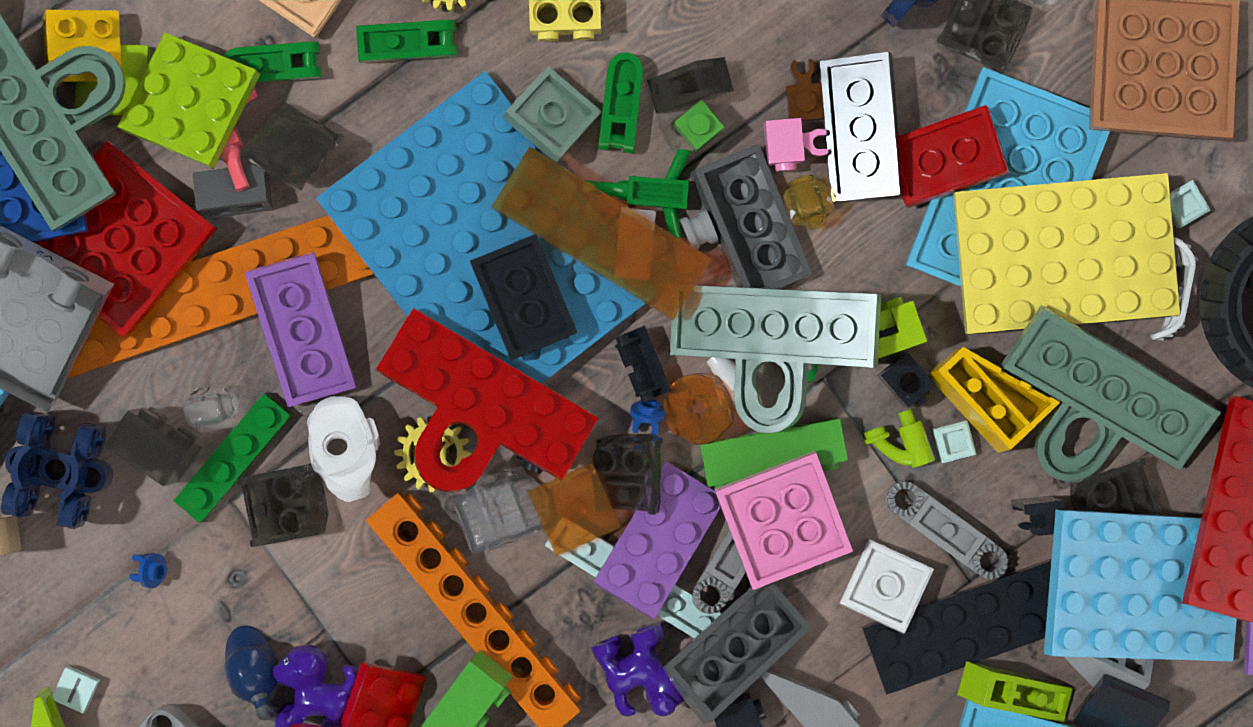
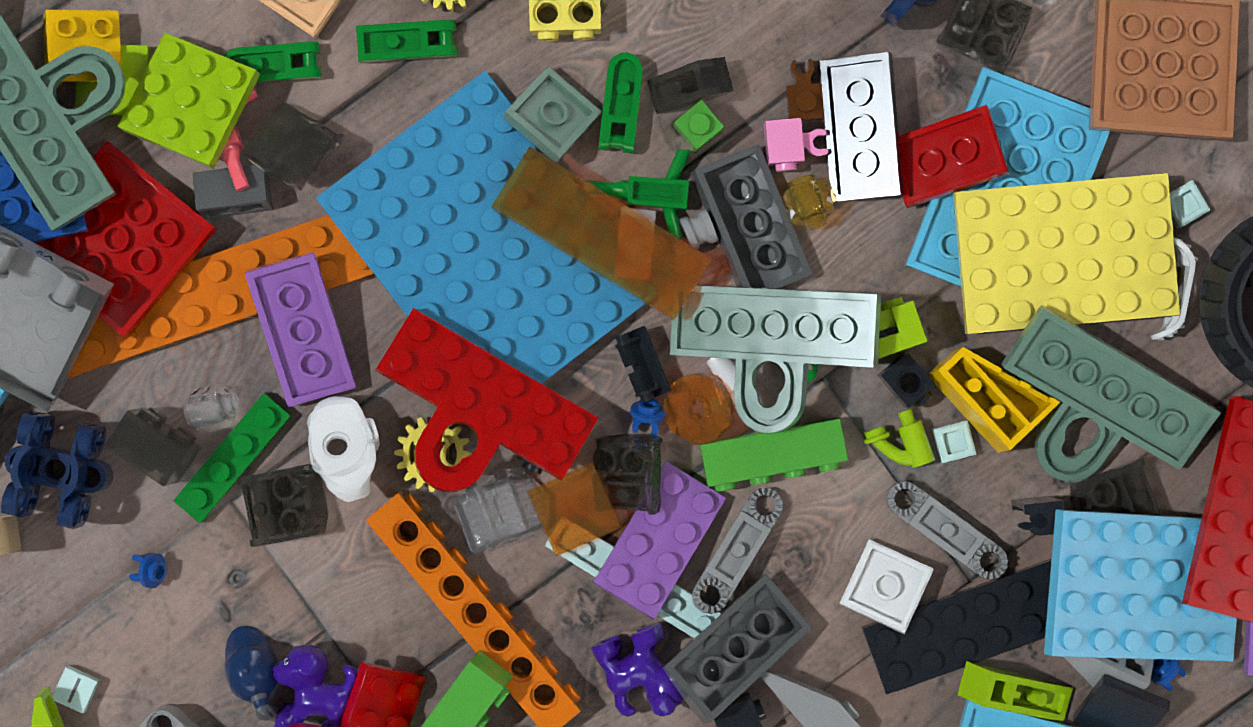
(523, 297): black plate -> none
(783, 520): bright pink plate -> none
(1165, 671): none -> blue plate

